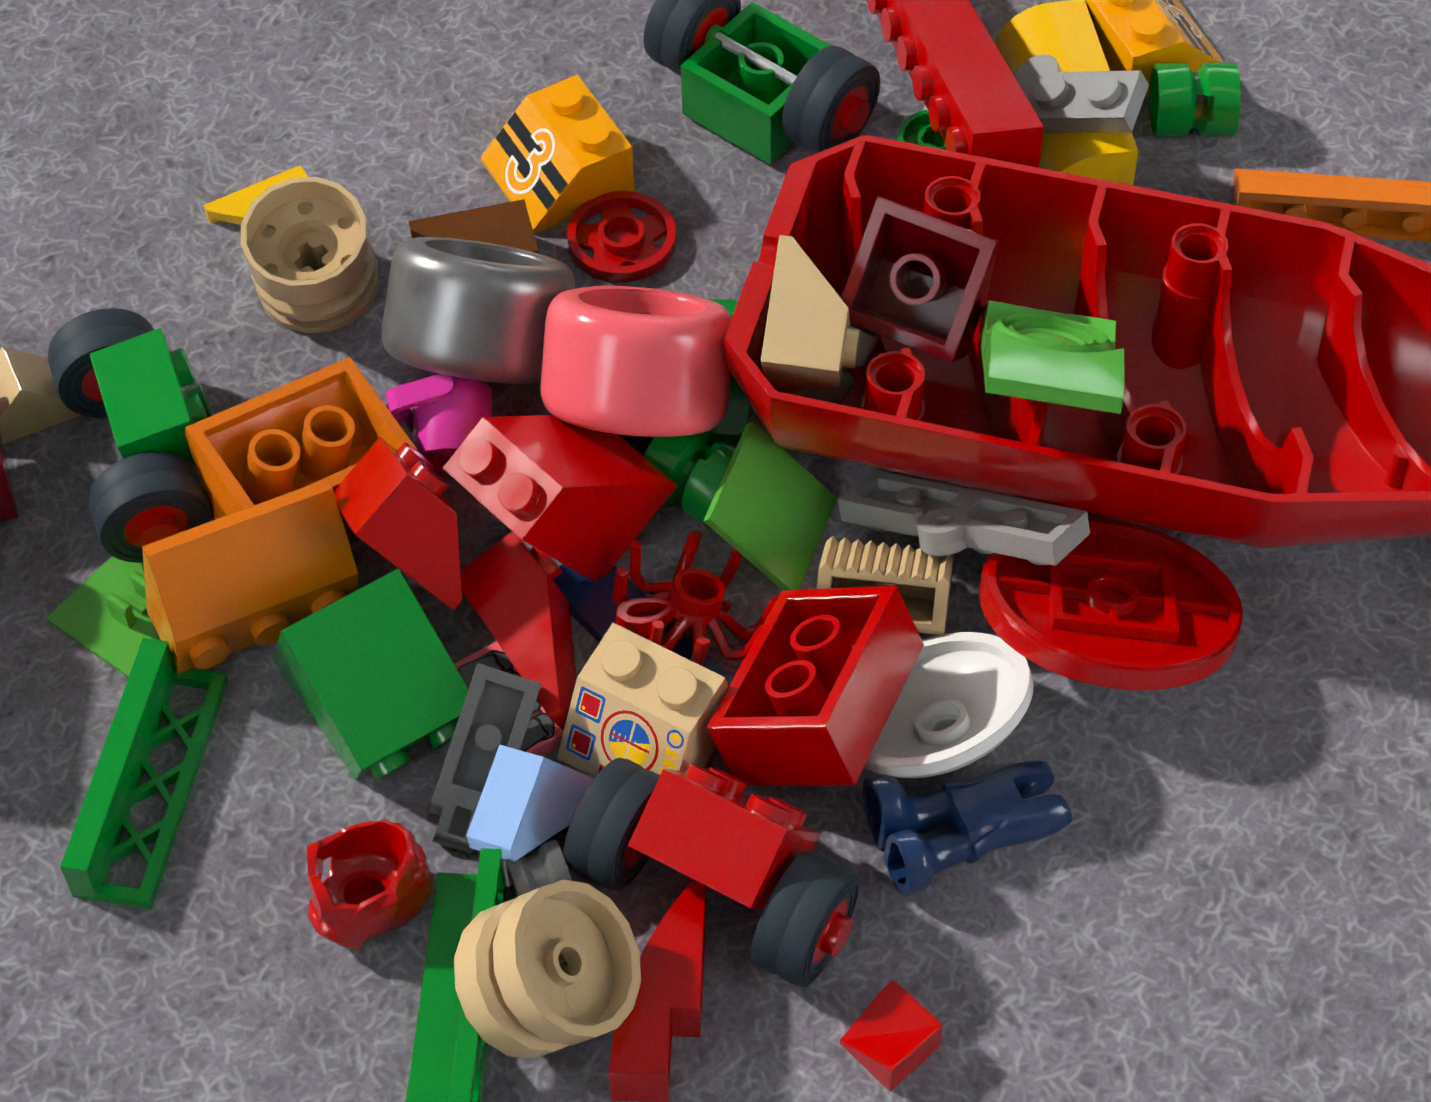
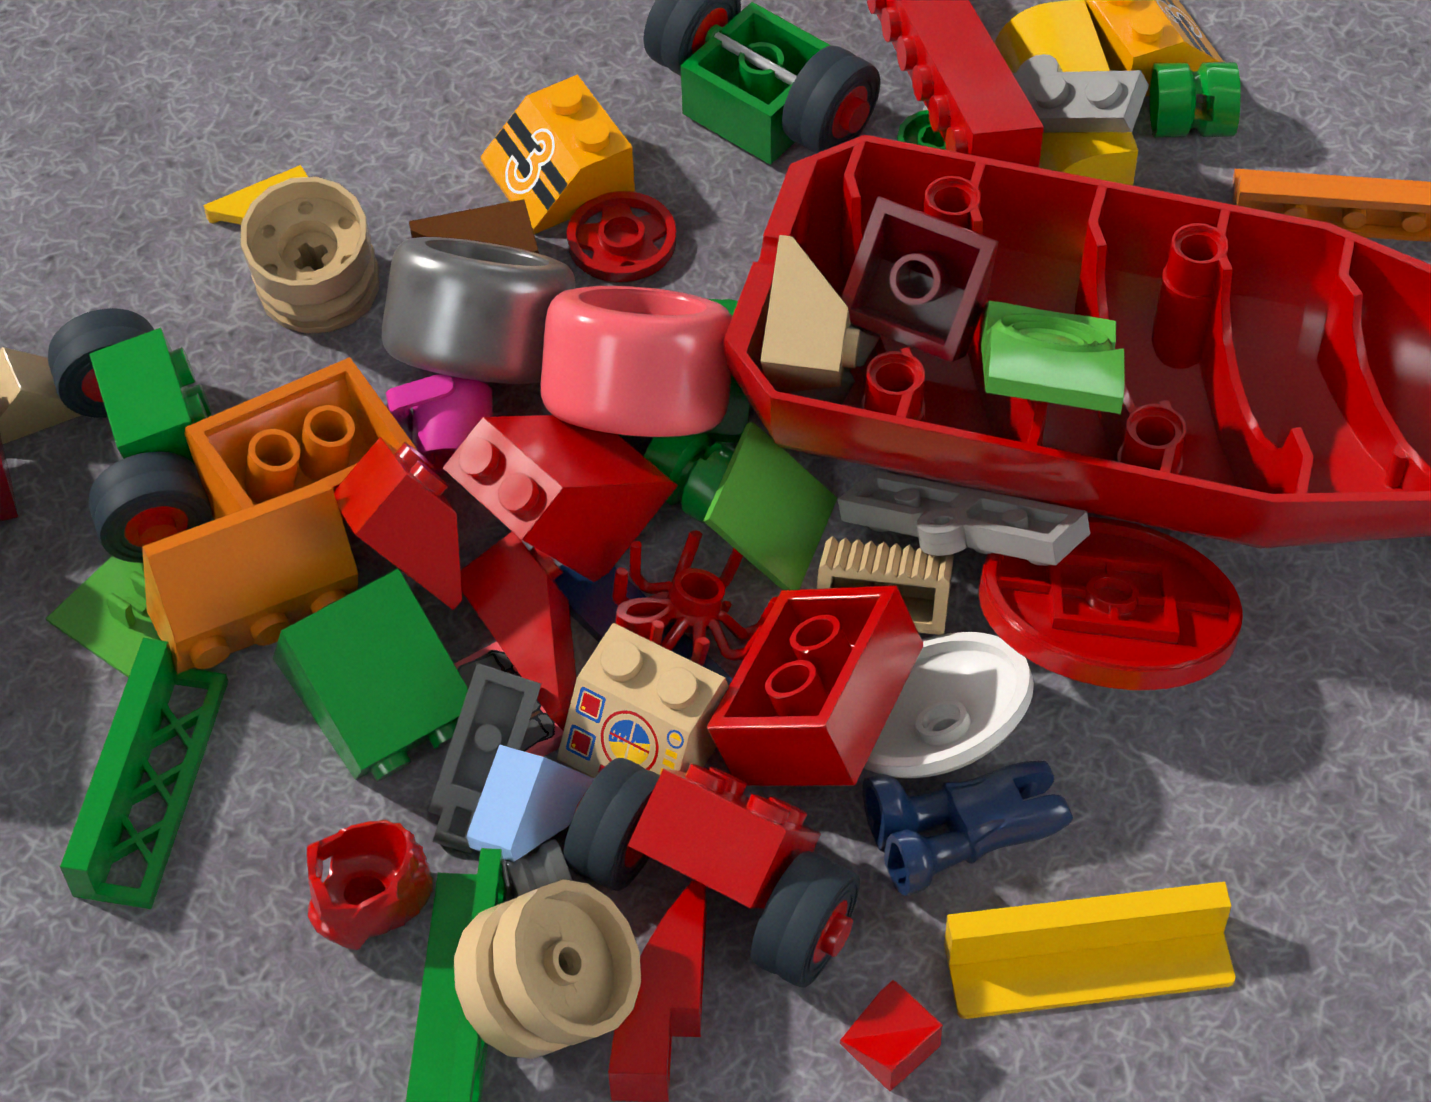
(1089, 950): none -> yellow panel

